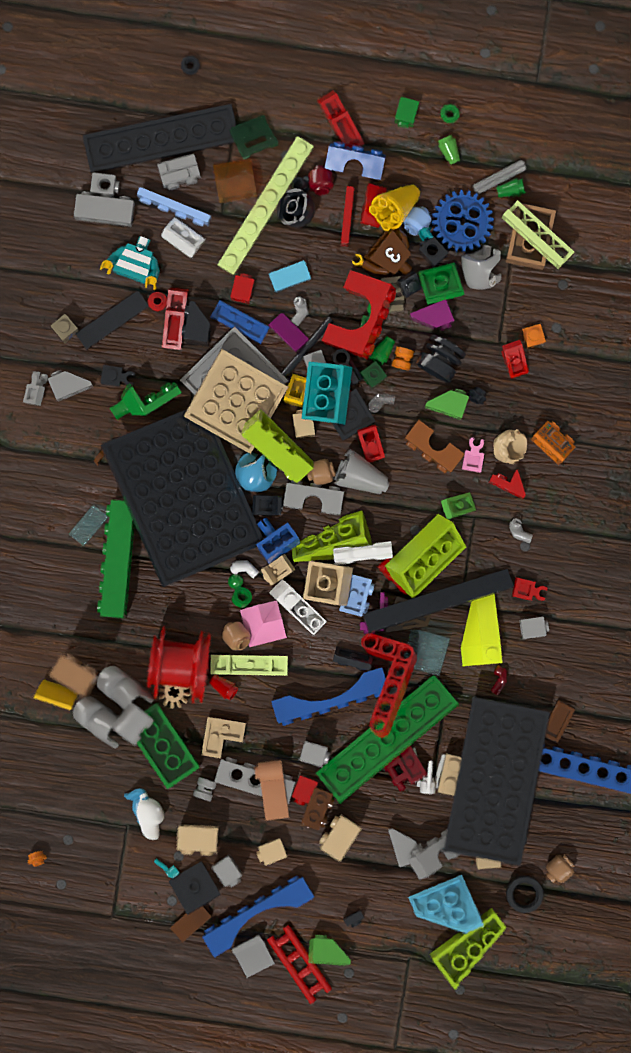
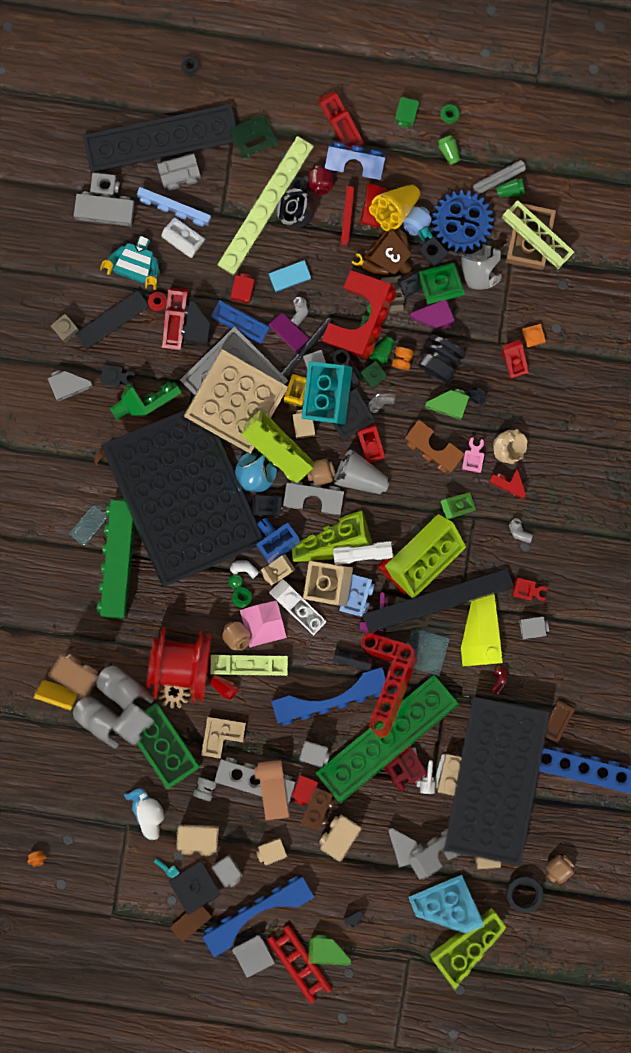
(35, 390): light grey plate -> none
(235, 180): clear orange slope -> none
(553, 442): orange slope -> none

